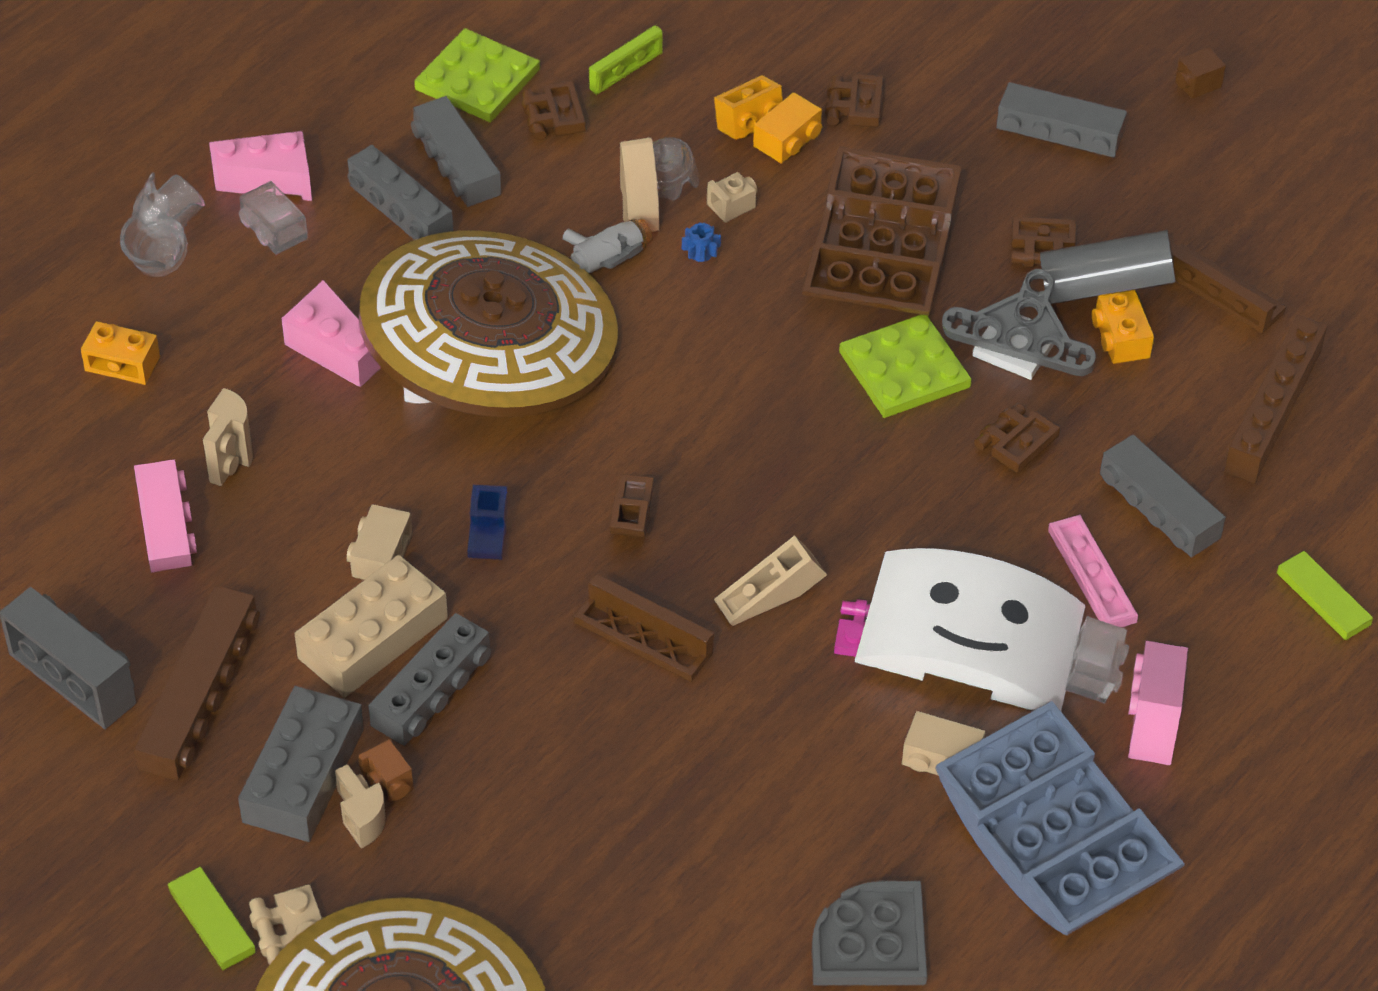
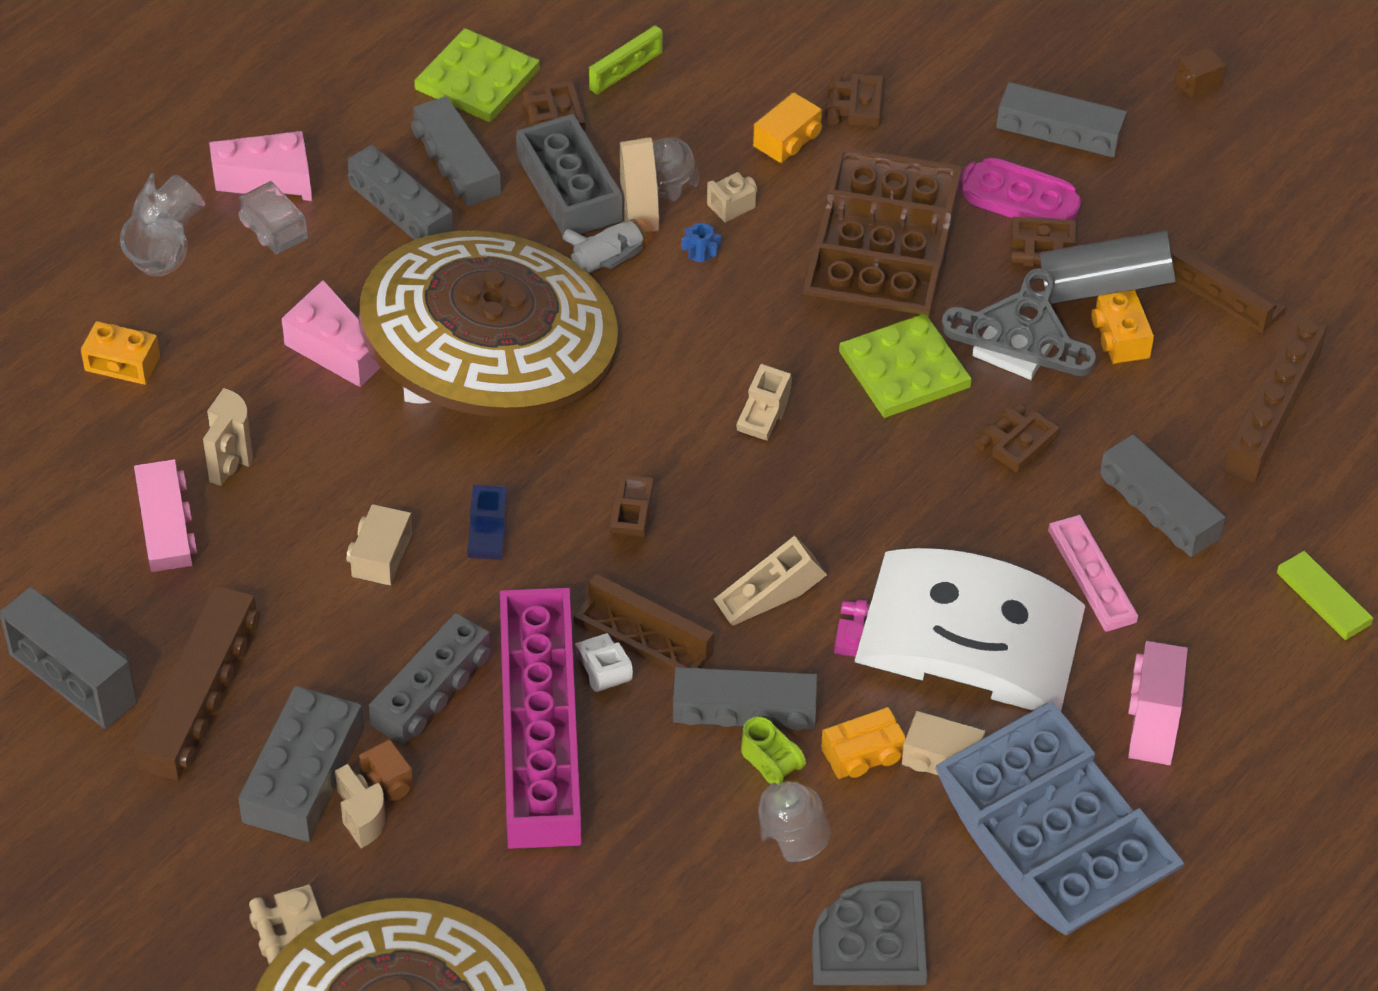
(211, 918): lime tile -> none
(371, 625): tan brick -> none
(539, 719): none -> dark pink brick
(569, 175): none -> dark grey brick
(604, 662): none -> white brick
(738, 695): none -> dark grey brick
(745, 105): light orange brick -> none
(765, 403): none -> tan brick
(774, 755): none -> lime piece
(795, 819): none -> clear helmet
(863, 743): none -> light orange brick
(1018, 191): none -> dark pink tile
(1097, 660): clear brick -> none

